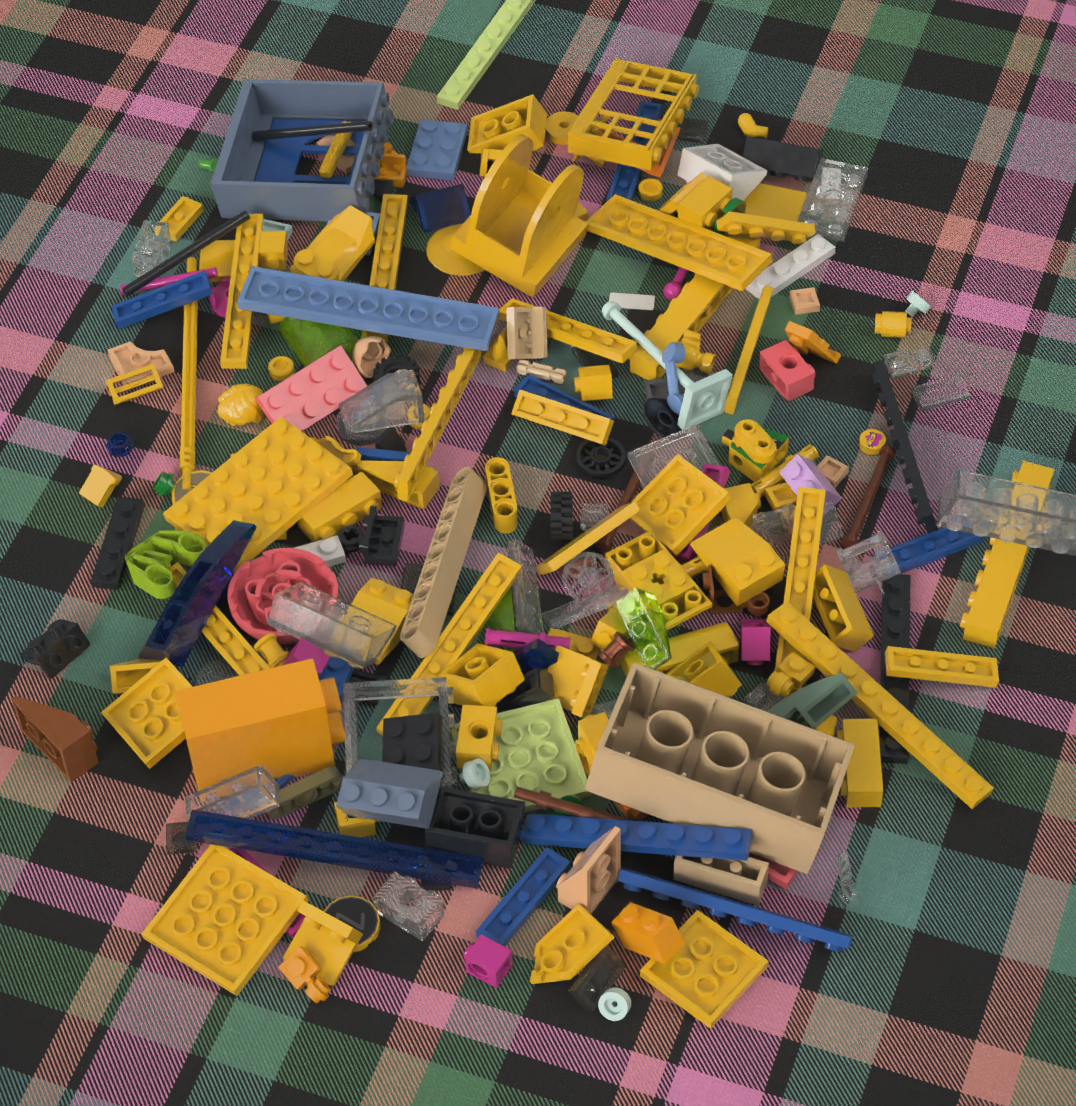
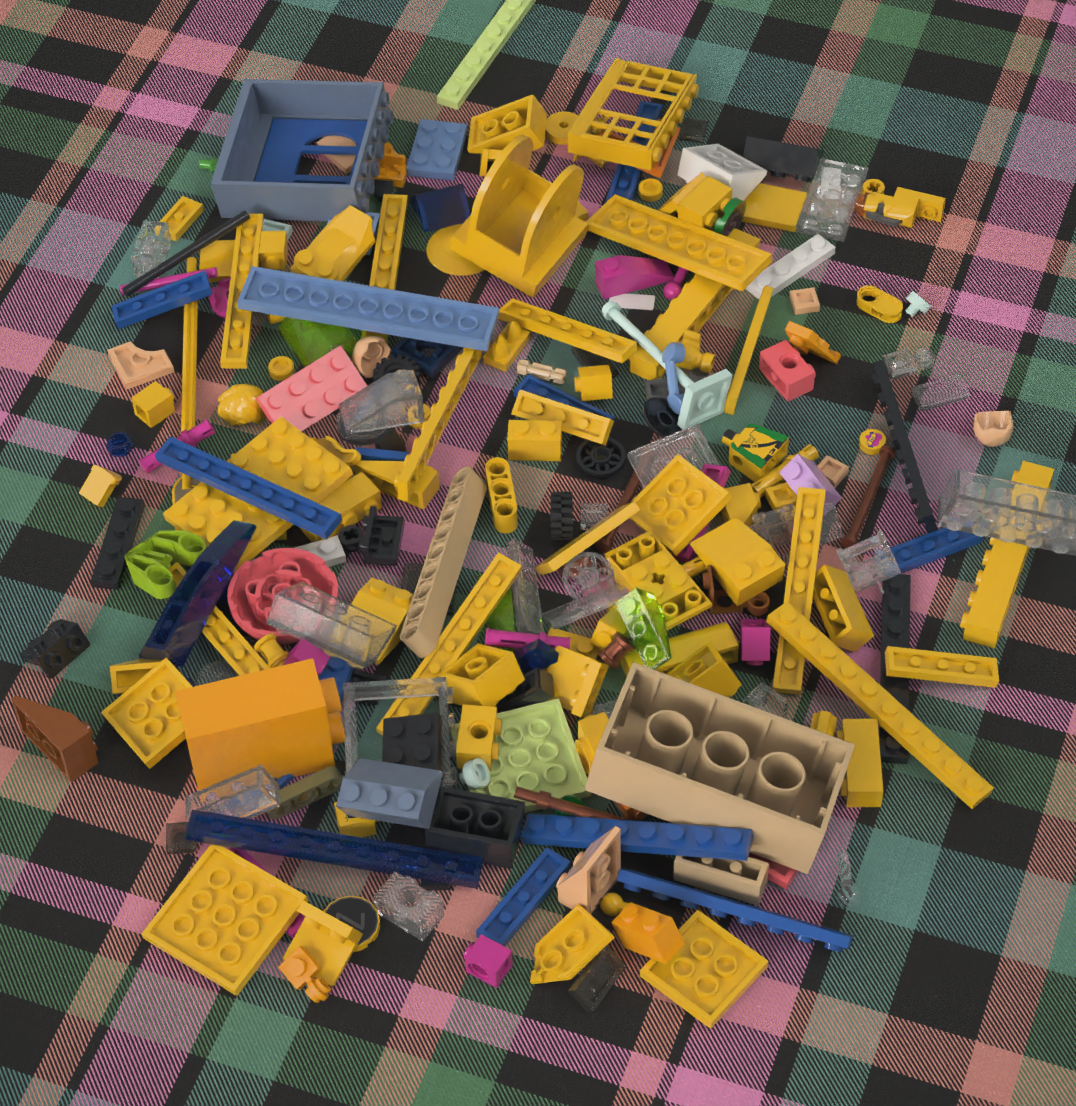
(114, 391): yellow tile -> none
(153, 404): none -> yellow brick
(164, 483): green plate -> none
(190, 437): none -> dark pink pin
(249, 487): none -> blue plate
(312, 130): black piece -> none
(334, 154): yellow axle -> none
(428, 365): none -> dark blue piece
(526, 332): tan bracket -> none
(534, 440): none -> yellow brick
(612, 904): none -> yellow bar
(614, 1004): light aqua tile -> none
(628, 274): none -> dark pink slope
(750, 128): yellow arm -> none
(751, 437): yellow plate -> none
(766, 227): yellow plate -> none
(789, 674): yellow plate -> none
(816, 701): sand green slope -> none
(873, 184): none -> yellow bush
(884, 307): none -> yellow piece
(892, 324): yellow brick -> none
(901, 208): none -> yellow plate
(993, 427): none -> light nougat hair

